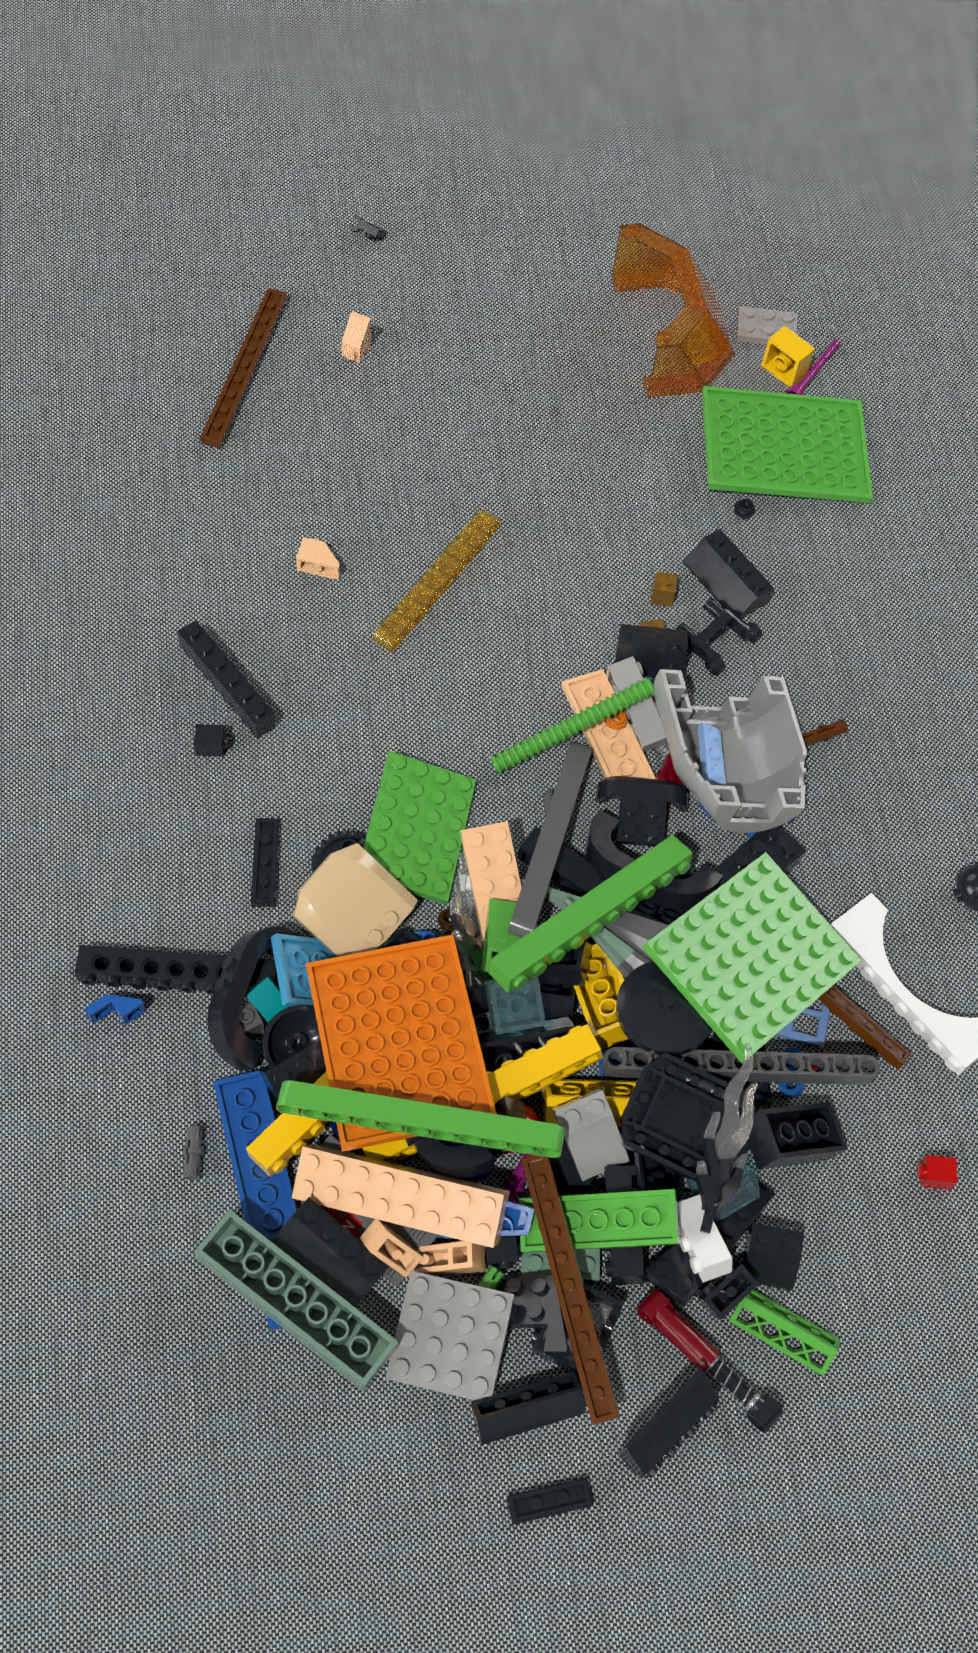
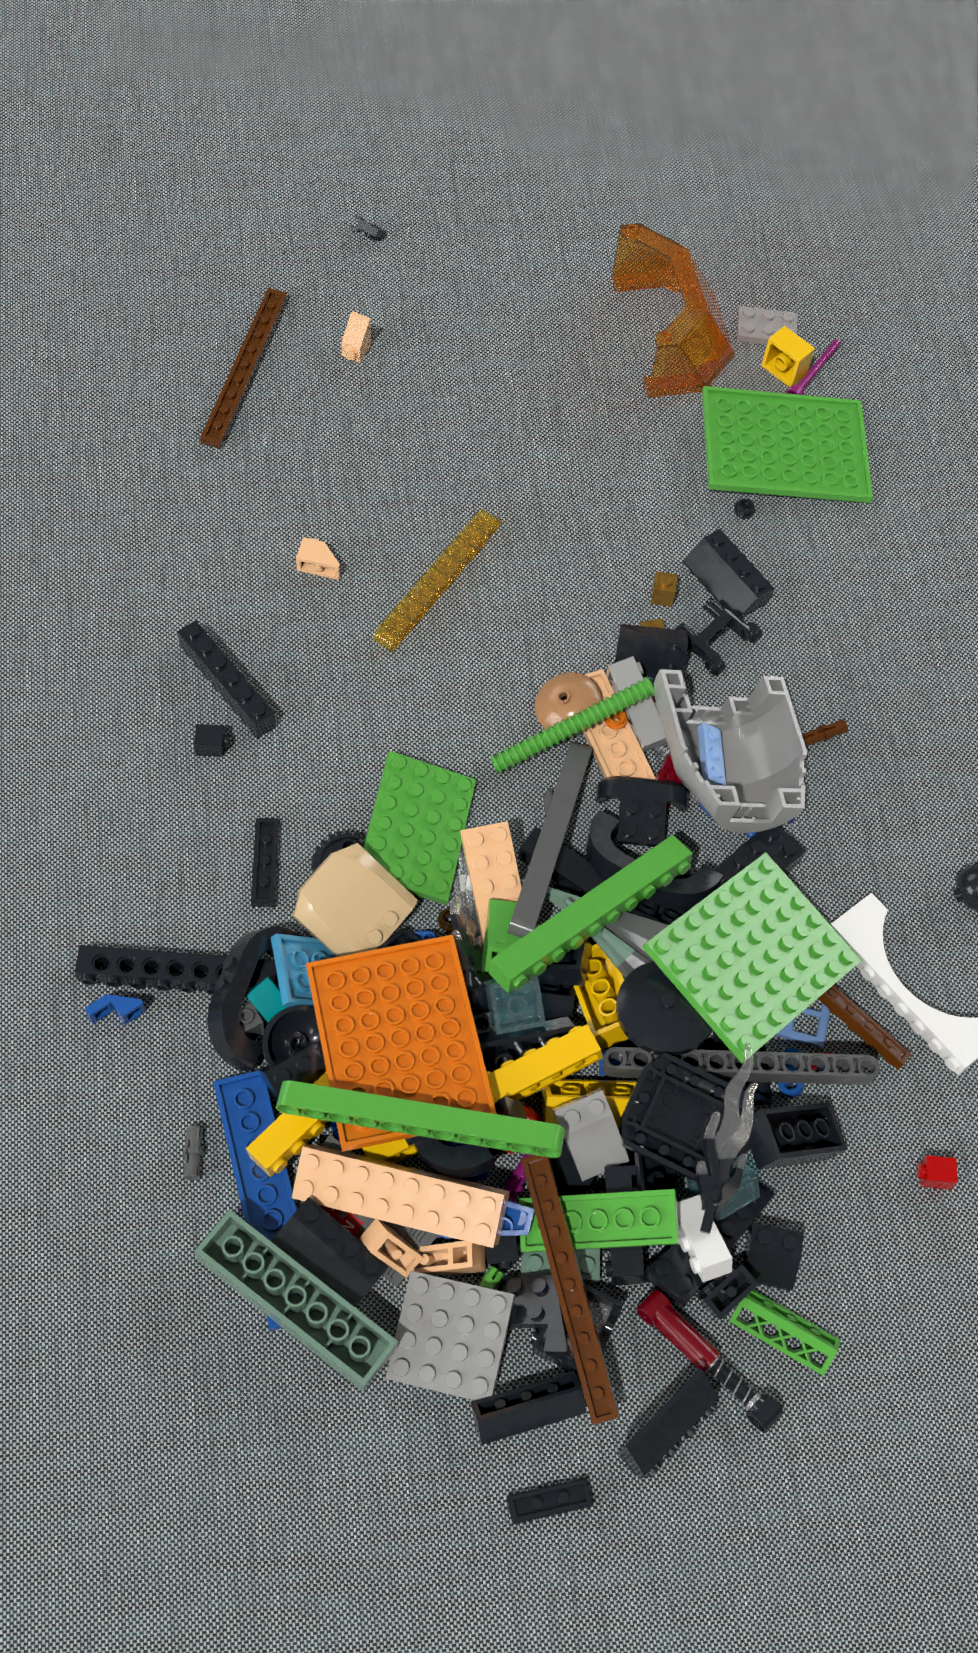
(580, 694): none -> medium nougat dish

